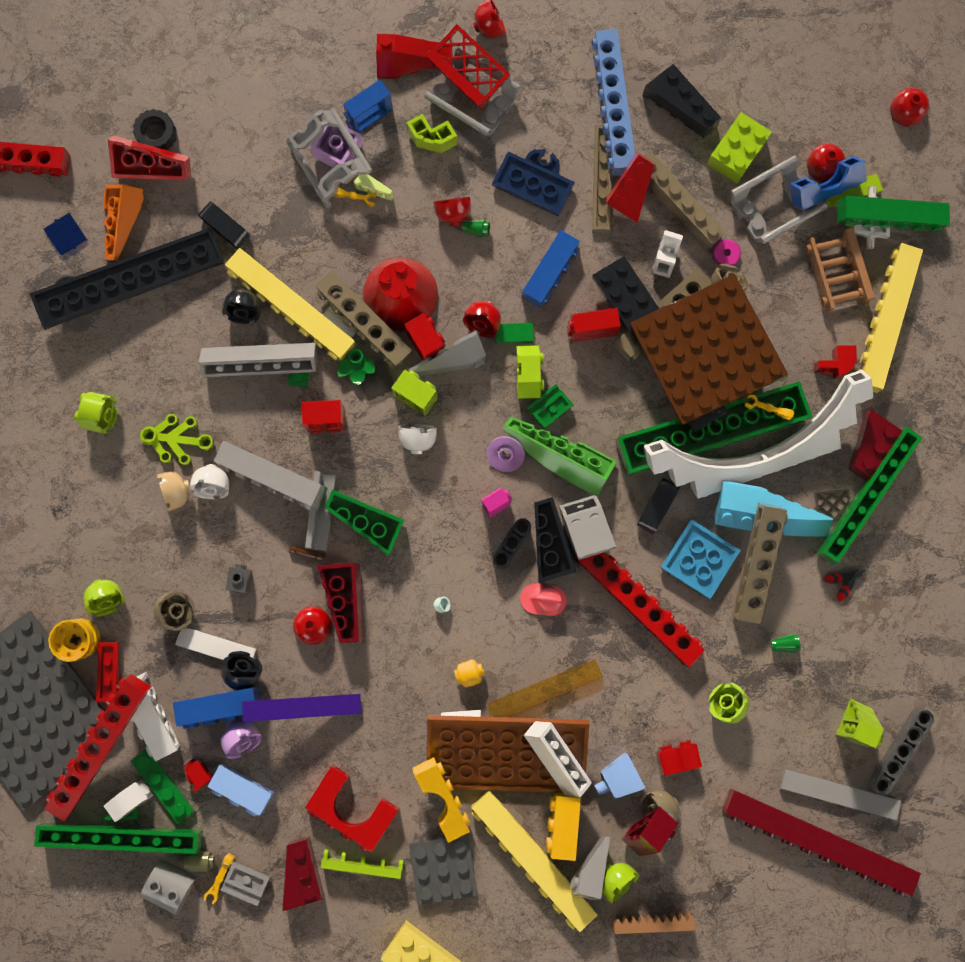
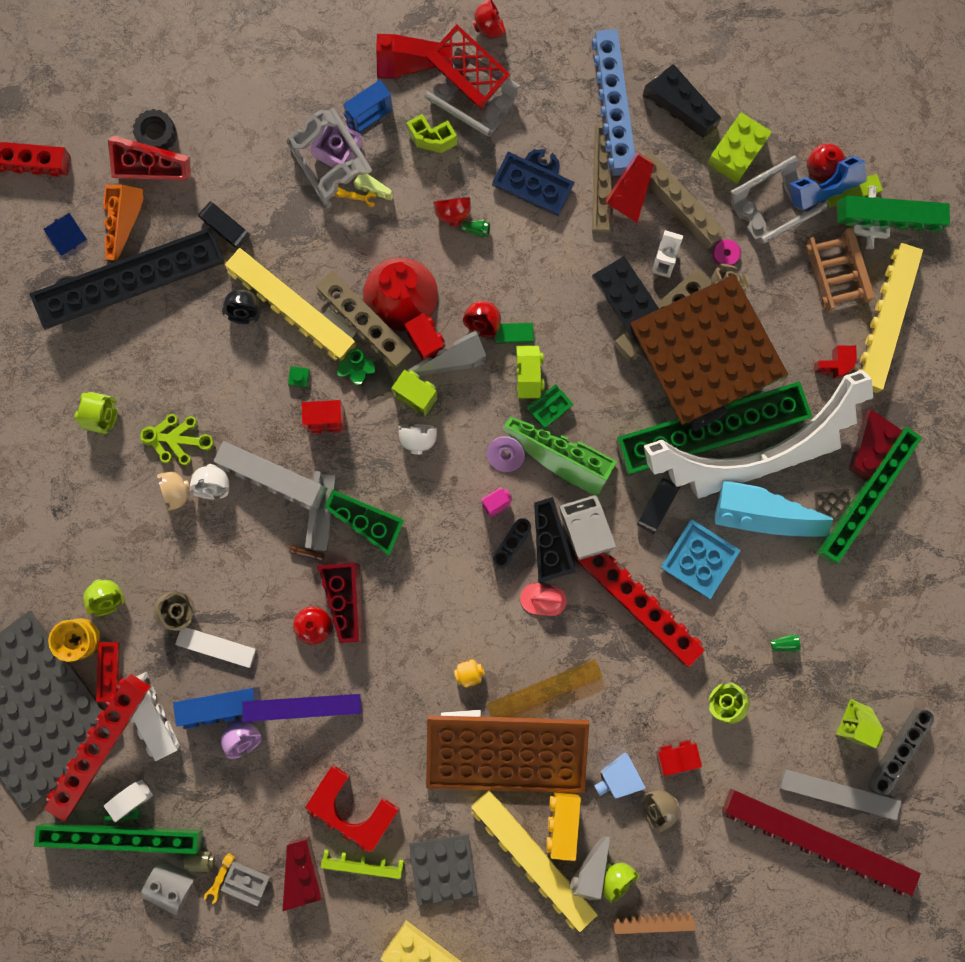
(163, 786): green plate -> none
(197, 773): red brick -> none
(238, 579): dark grey brick -> none
(240, 670): black cylinder -> none
(240, 790): light blue brick -> none
(258, 360): light grey brick -> none
(431, 779): yellow arch -> none
(442, 604): light aqua hinge -> none
(550, 269): blue brick -> none
(557, 759): white brick -> none
(593, 325): red brick -> none
(651, 832): dark red wedge -> none
(755, 553): dark tan brick -> none
(782, 412): yellow piece -> none
(848, 581): piece -> none
(909, 107): red cylinder -> none

